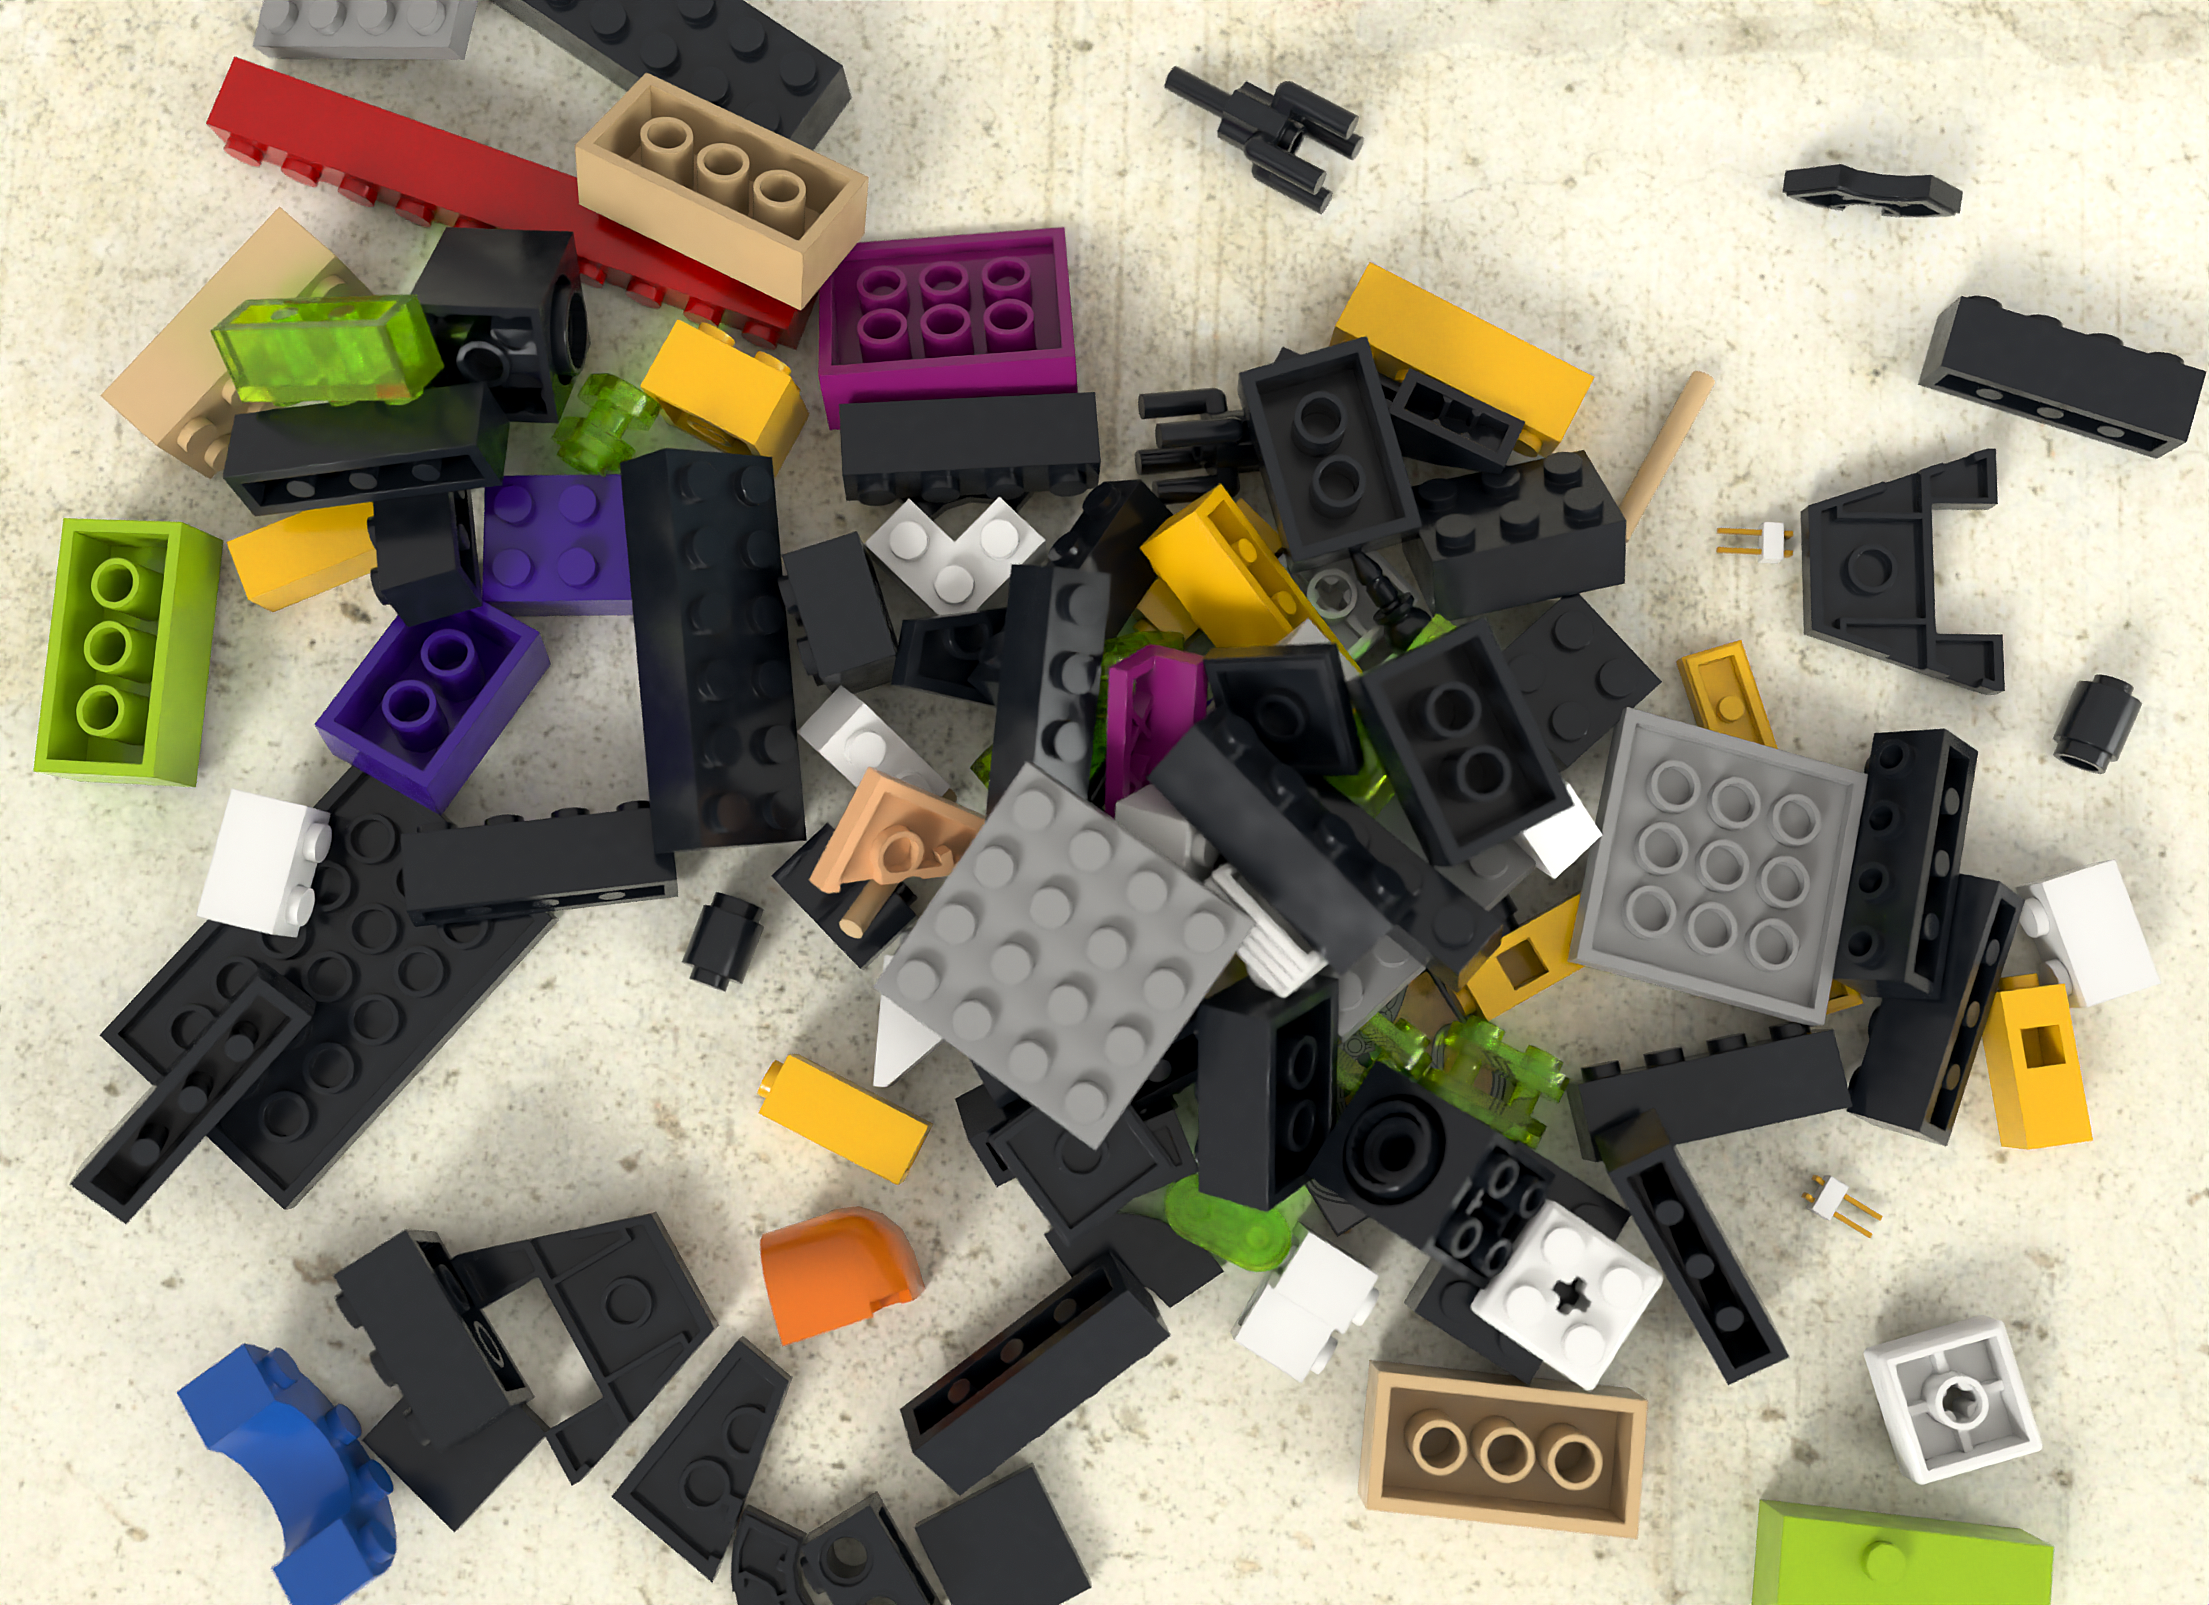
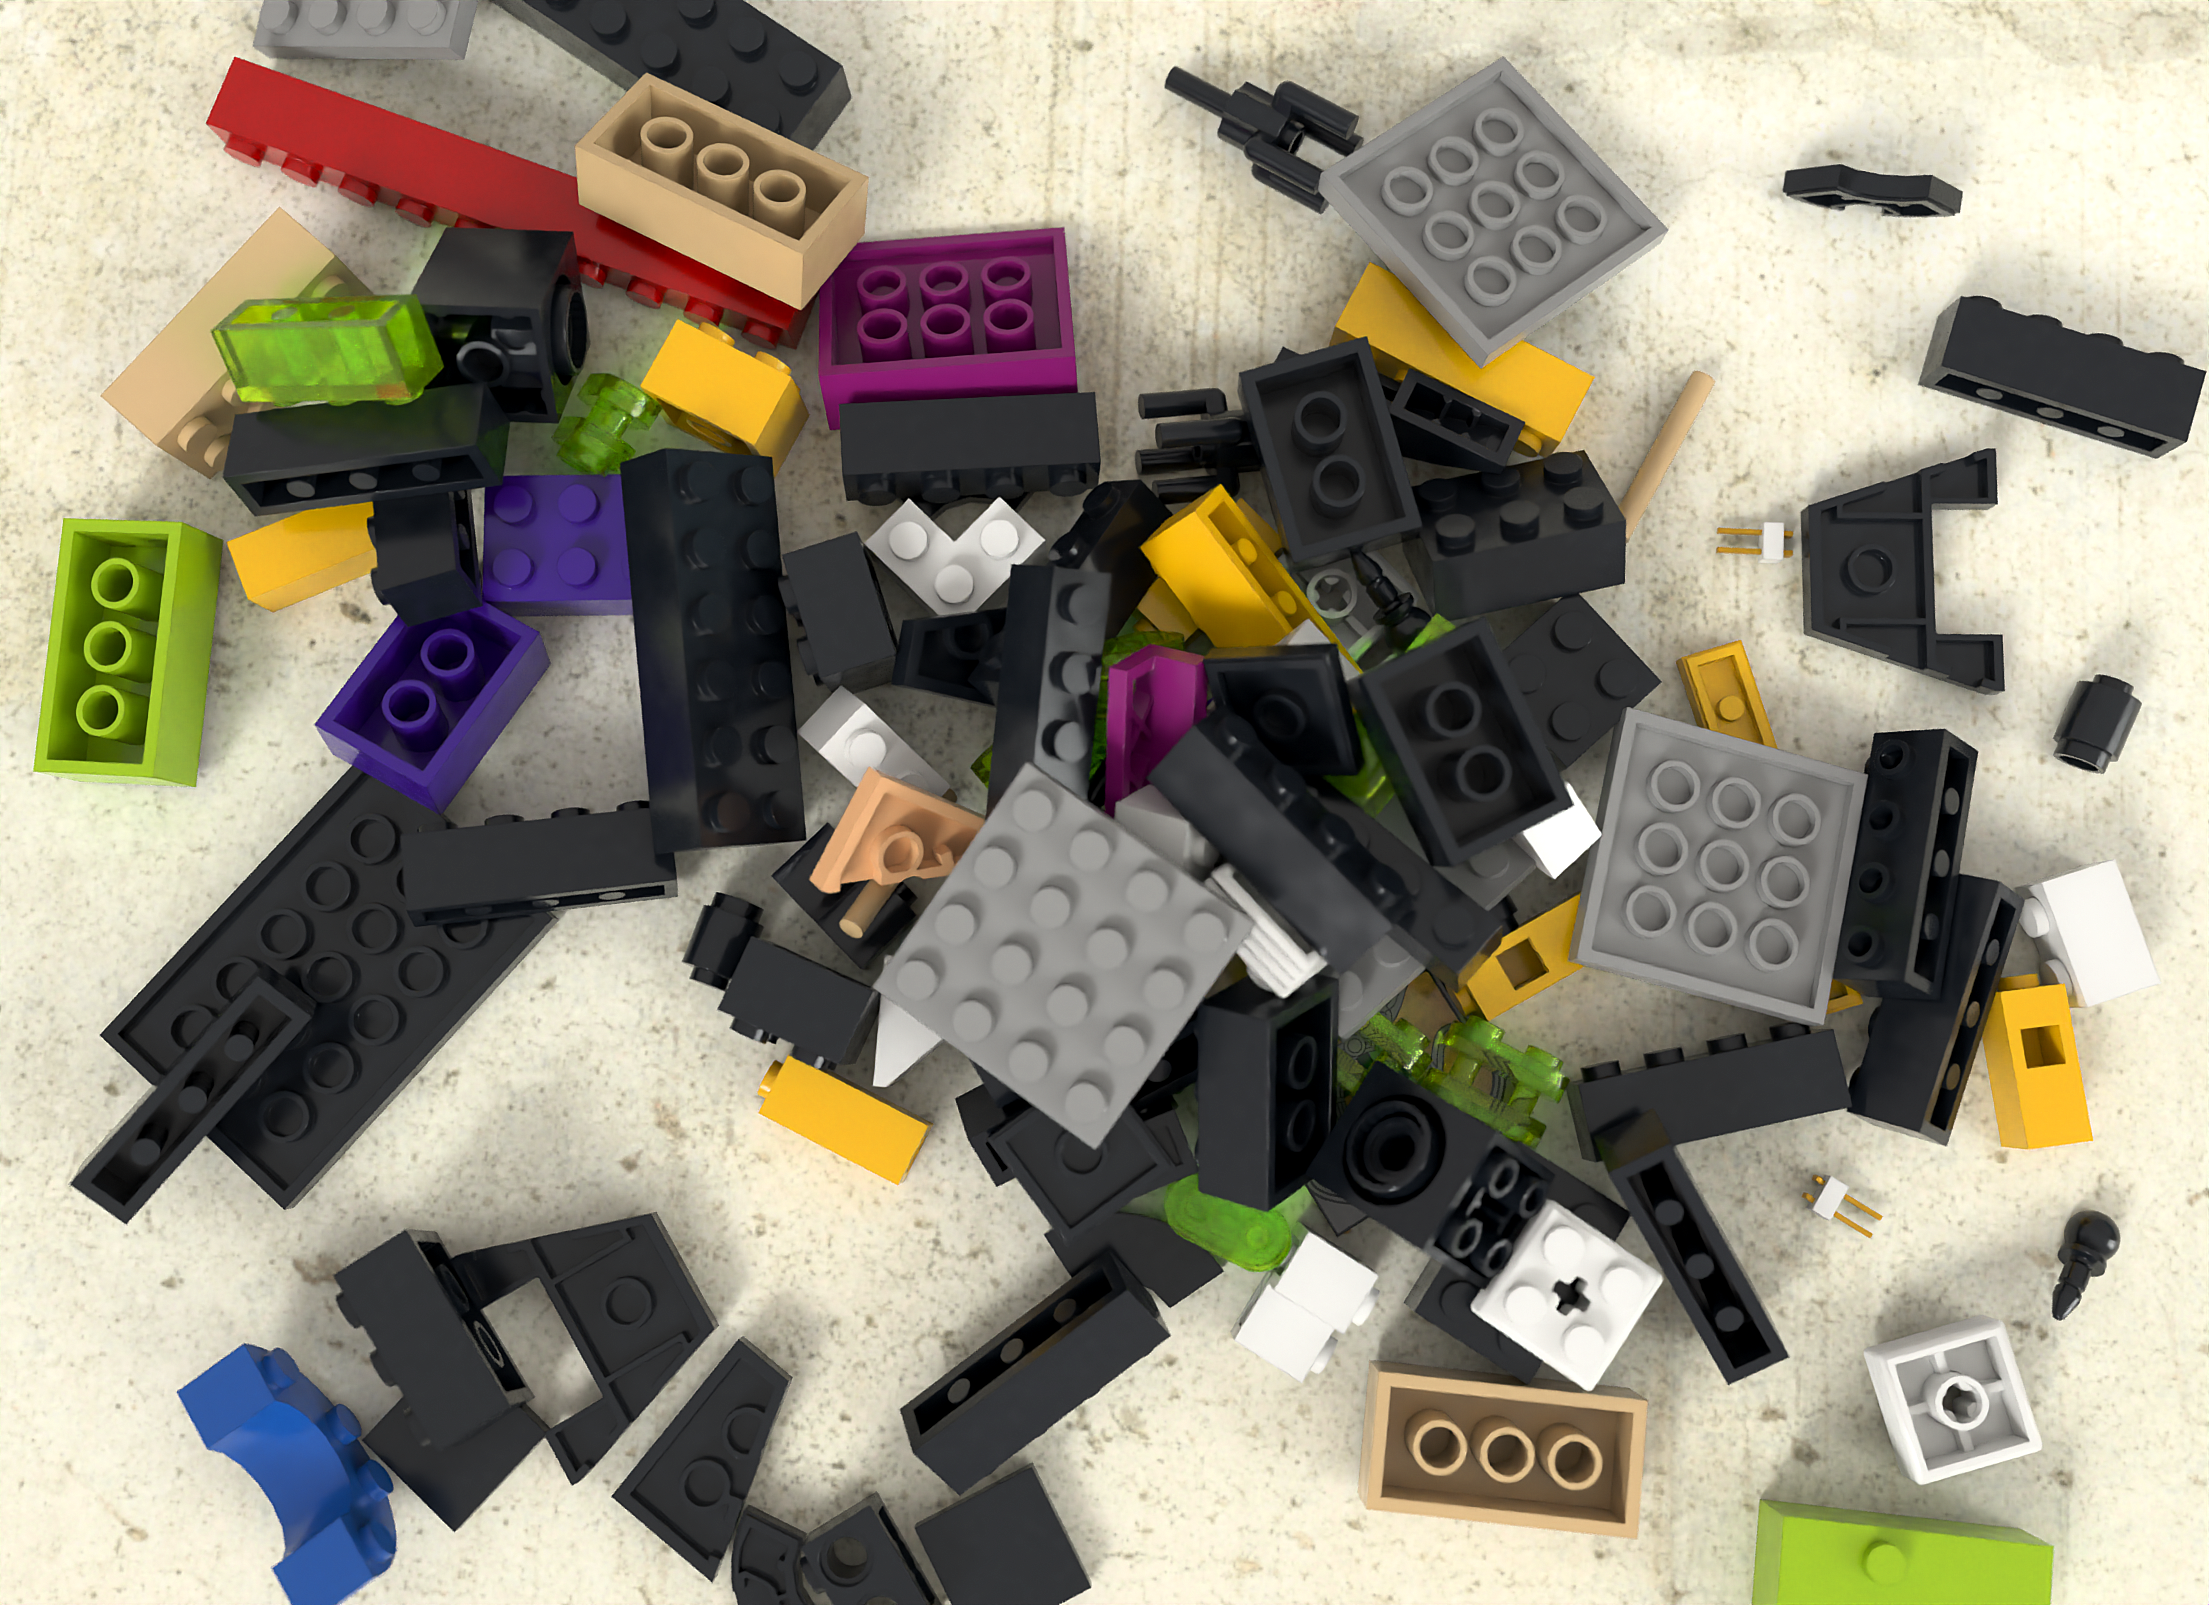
(265, 864): white brick -> none
(801, 1002): none -> black brick
(836, 1271): orange brick -> none
(1491, 210): none -> light grey plate
(2089, 1241): none -> black bar

